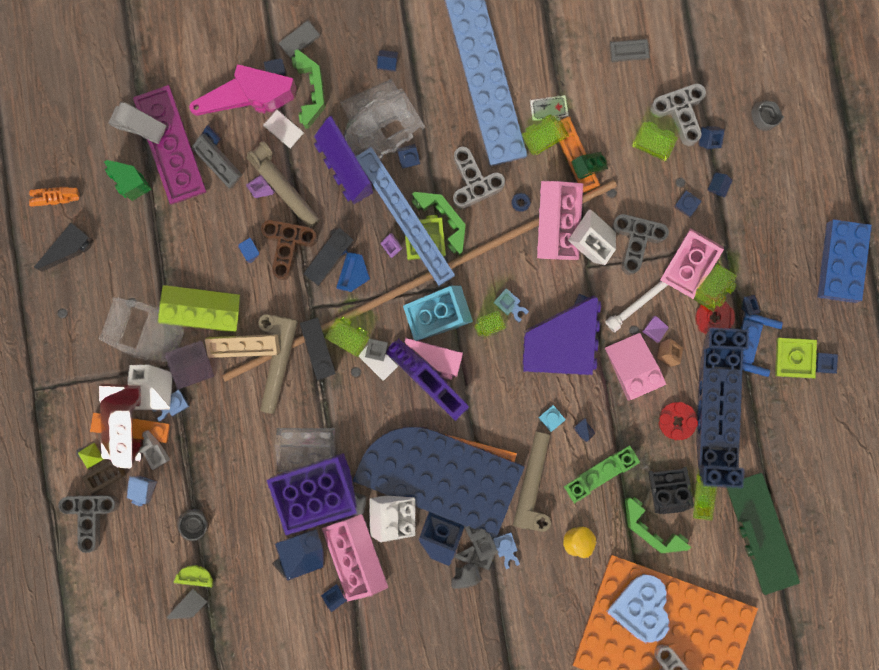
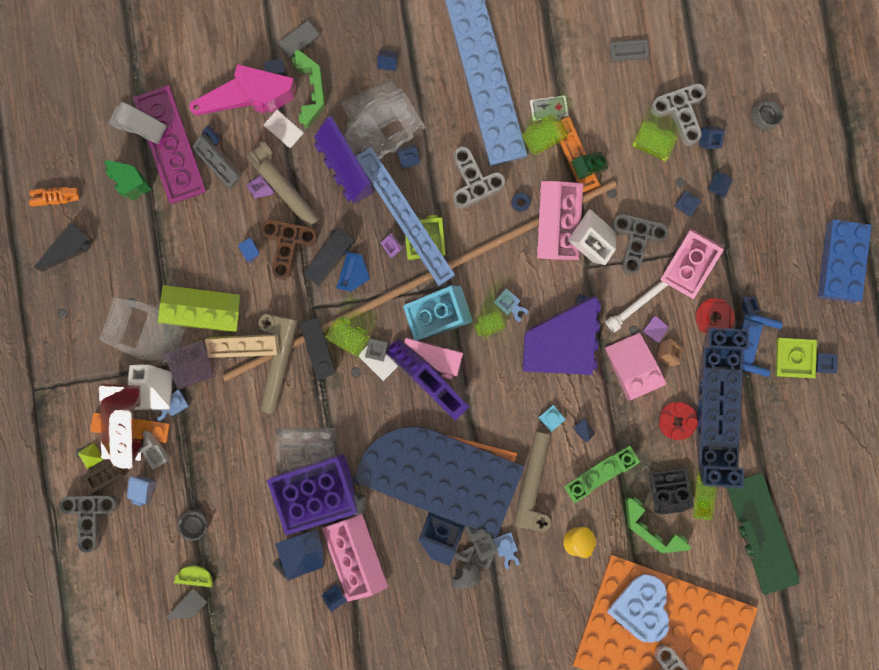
(392, 517): white slope -> none
(426, 200): bright green slope -> none
(715, 288): clear neon green brick -> none

